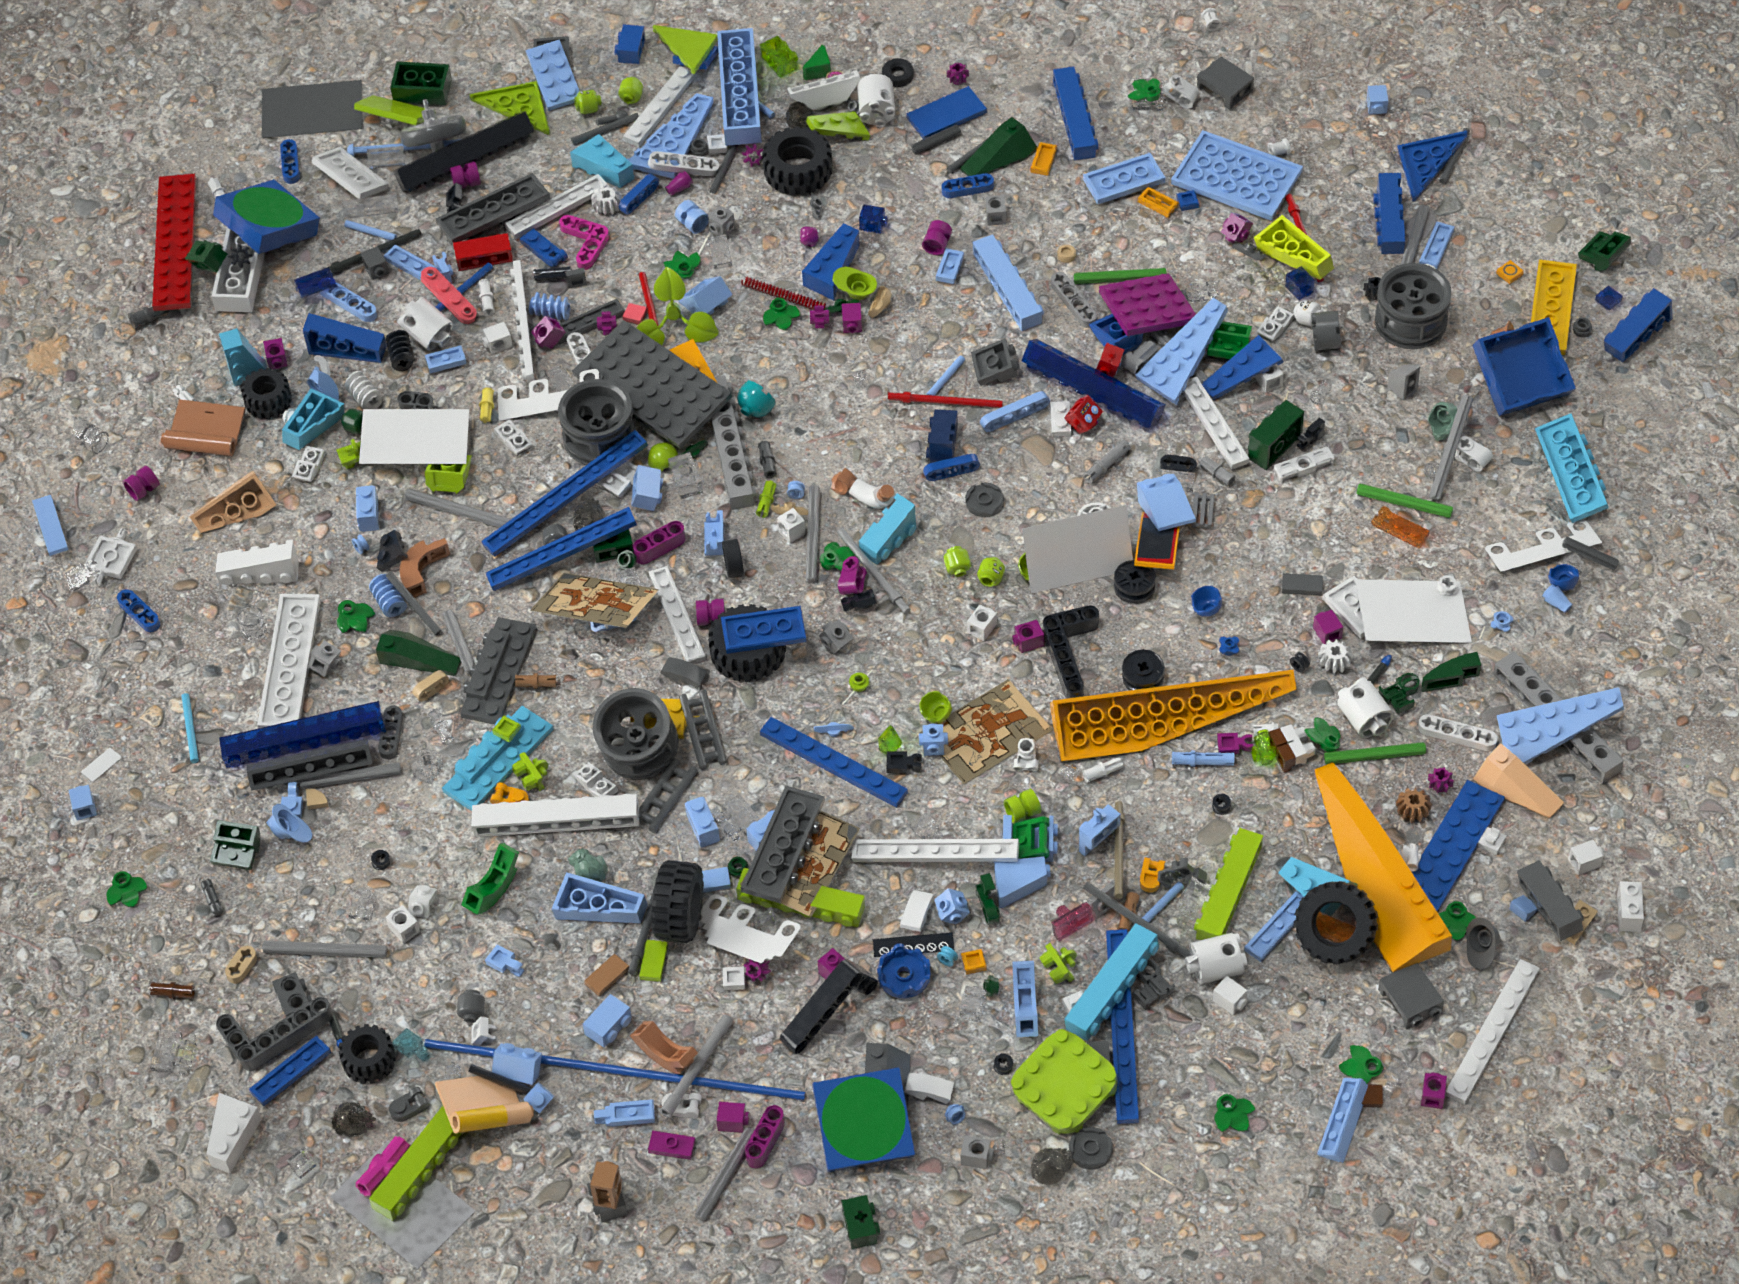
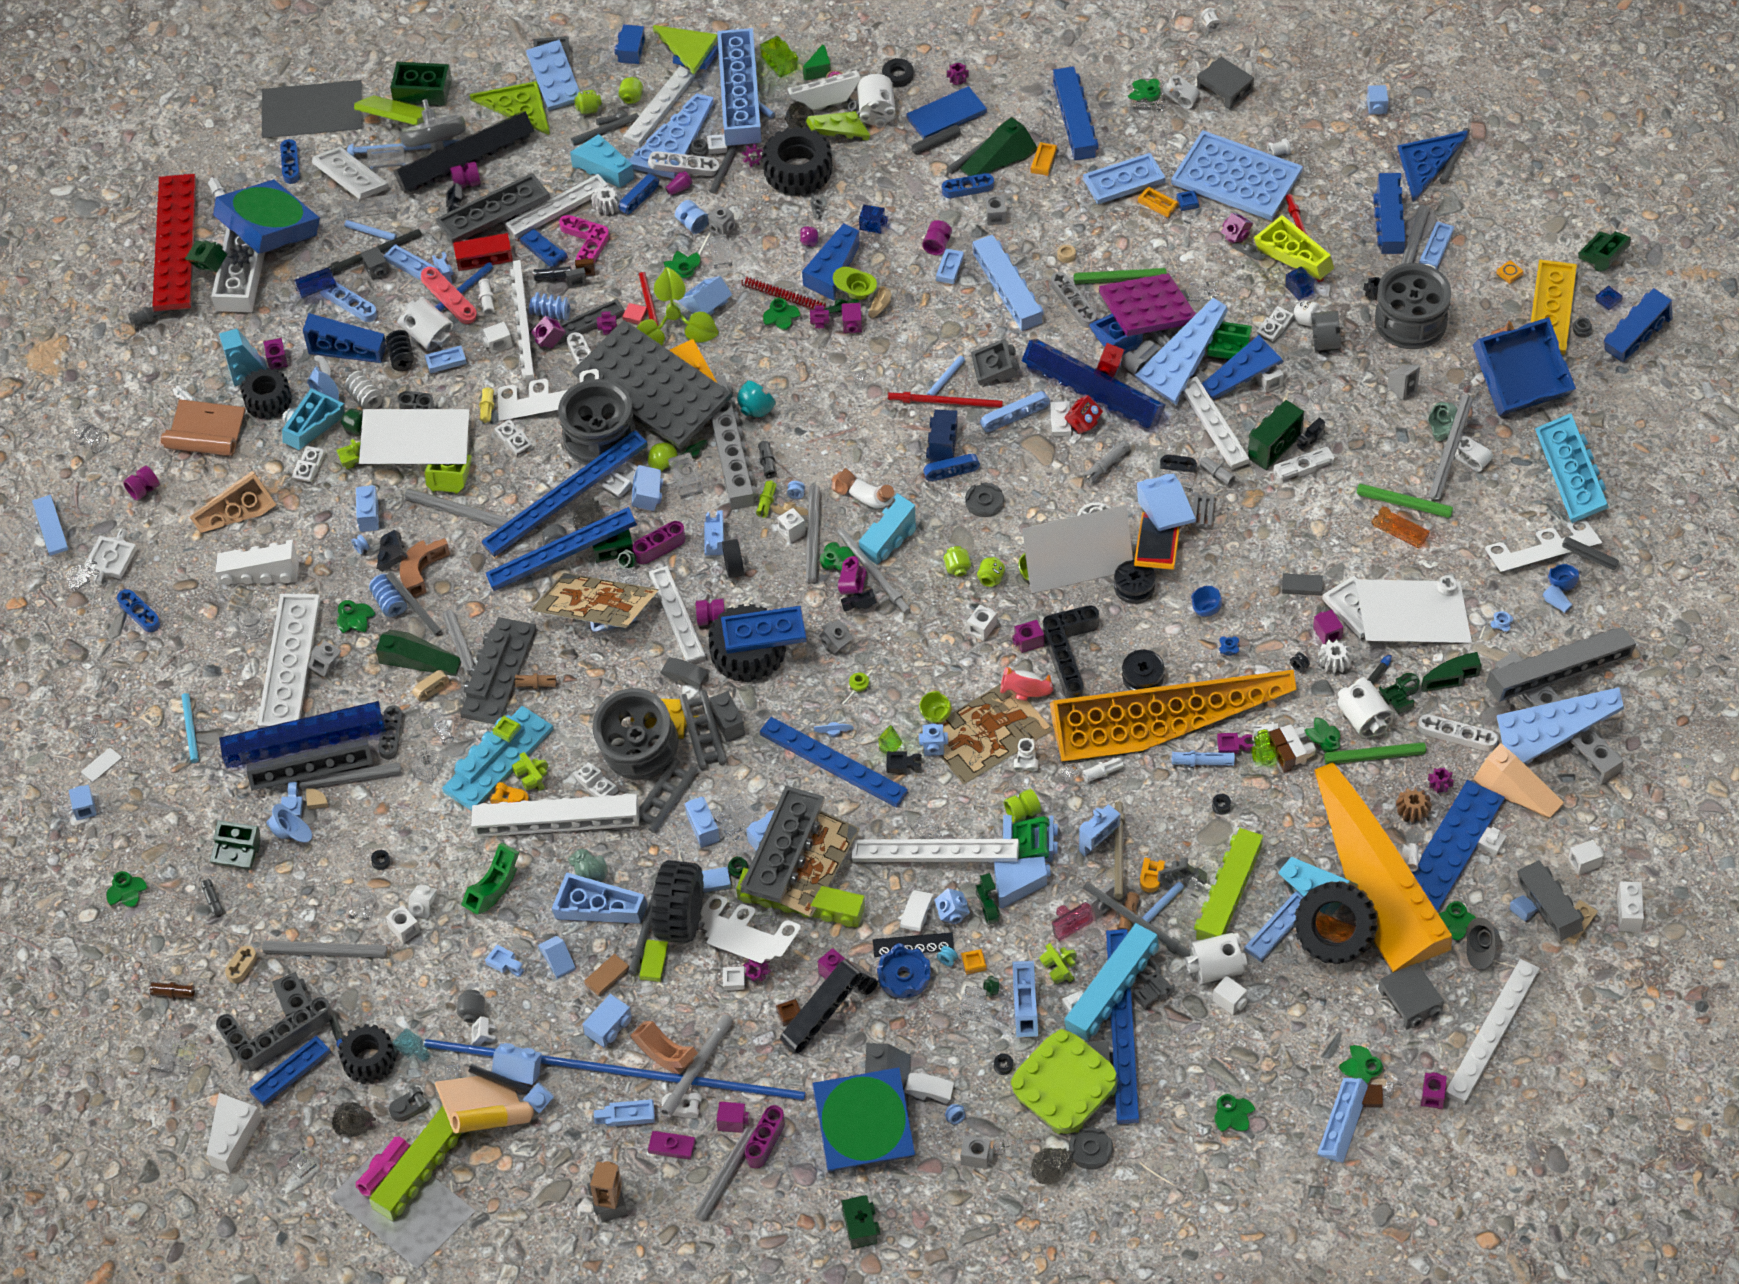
(557, 956): none -> light blue slope
(587, 264): none -> reddish brown tile
(727, 716): none -> dark grey brick
(787, 1011): none -> reddish brown tile
(1025, 684): none -> coral animal
(1560, 664): none -> brick

